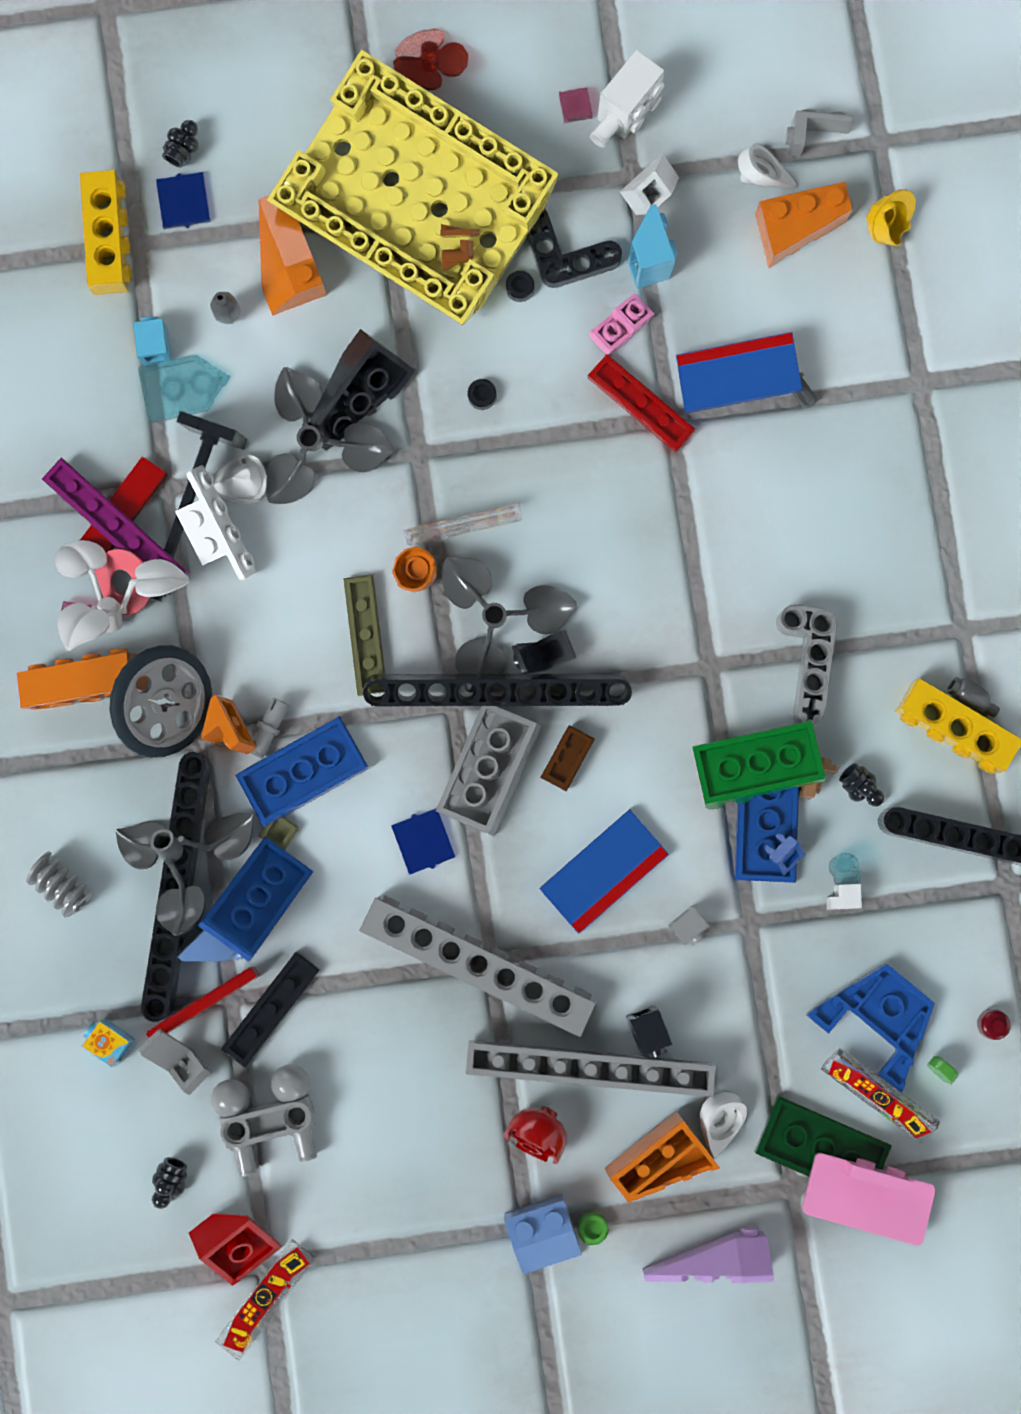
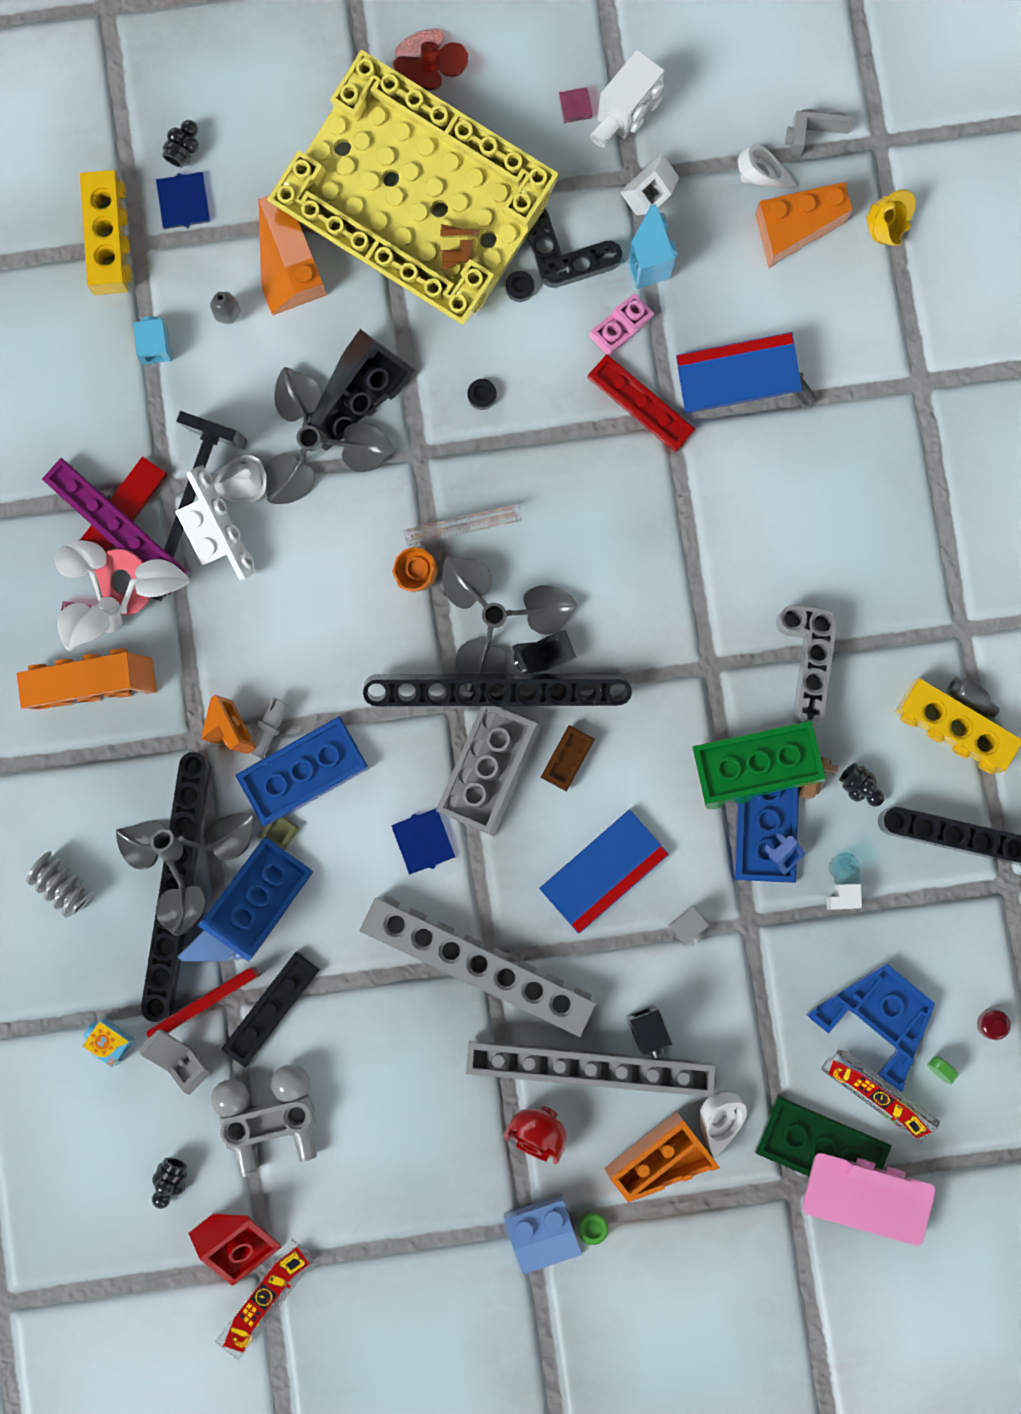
(125, 697): wedge -> none
(180, 385): clear light blue tile -> none
(364, 631): olive tile -> none
(738, 1256): lavender wedge -> none

